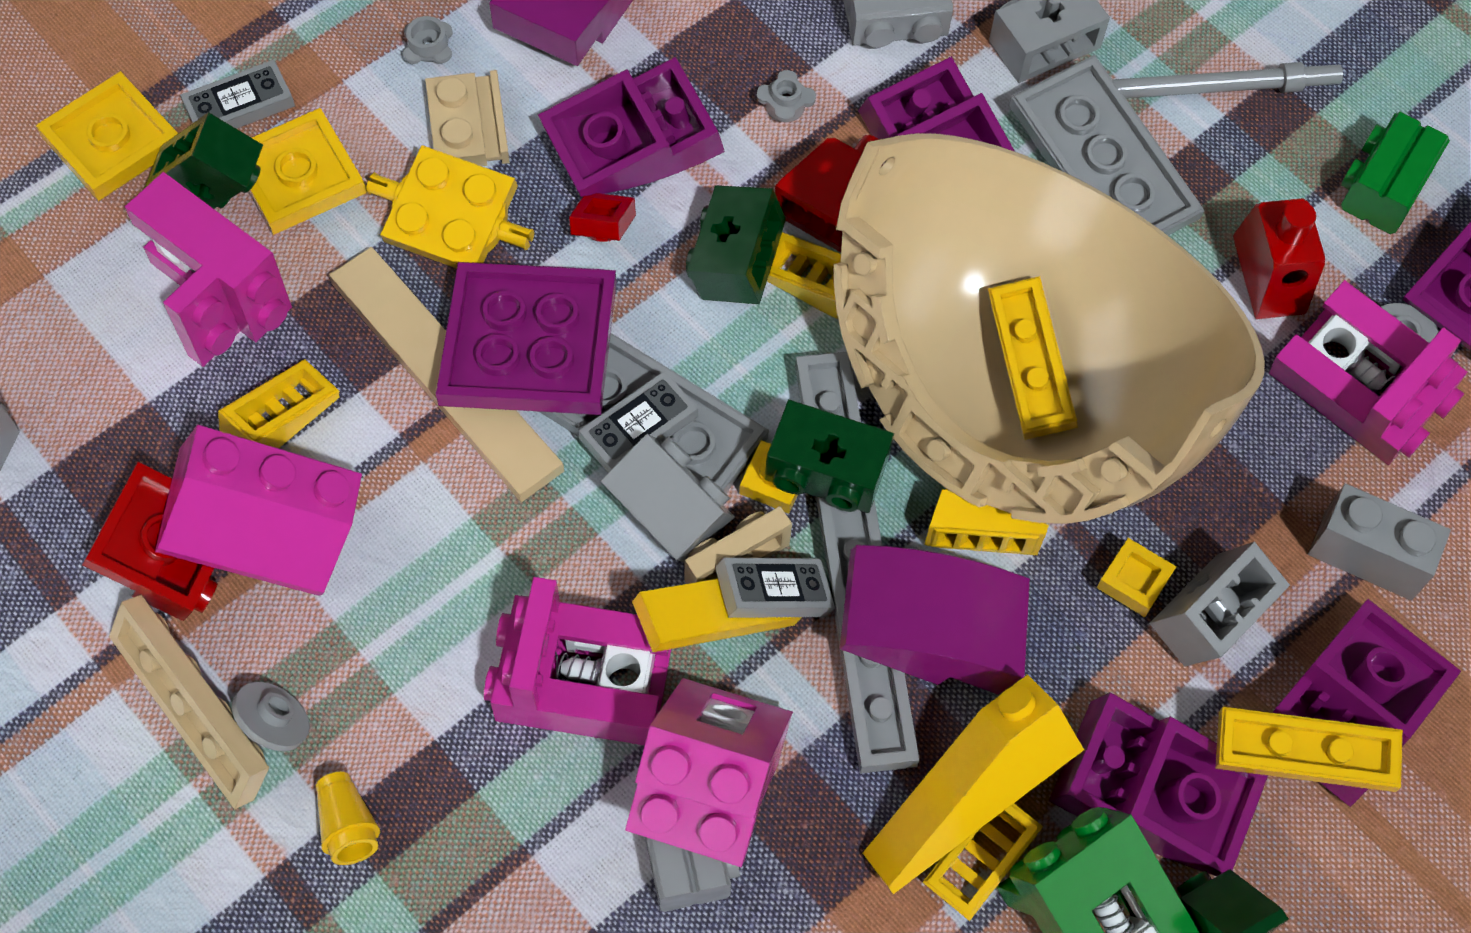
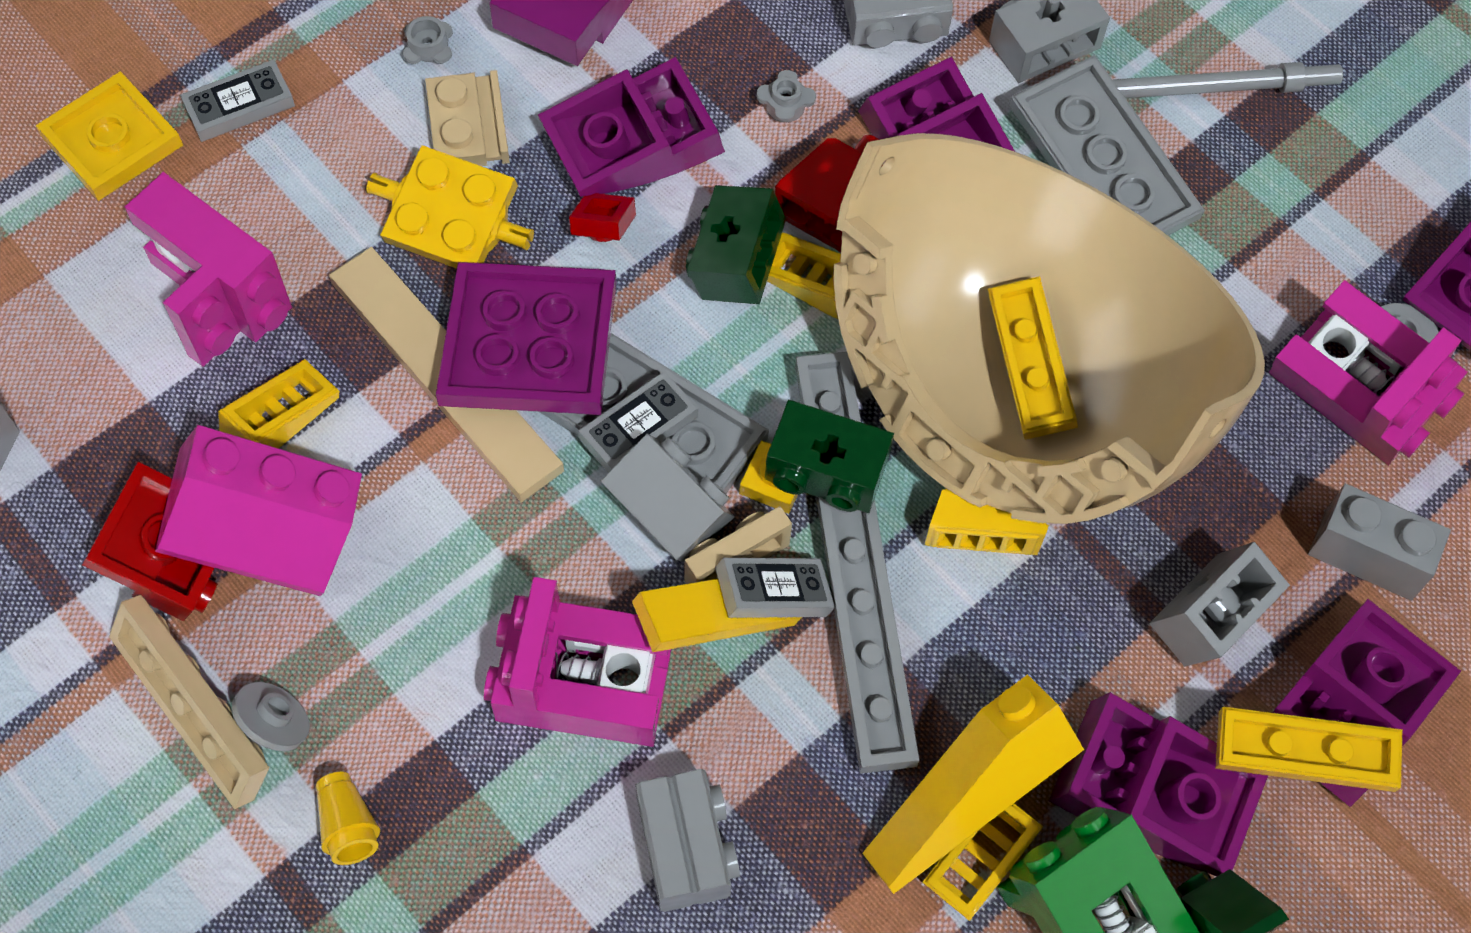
(210, 160): dark green brick -> none
(303, 172): yellow plate -> none
(707, 770): dark pink brick -> none
(936, 616): magenta slope -> none
(1136, 577): yellow plate -> none
(1280, 257): red torso -> none
(1393, 173): green brick -> none

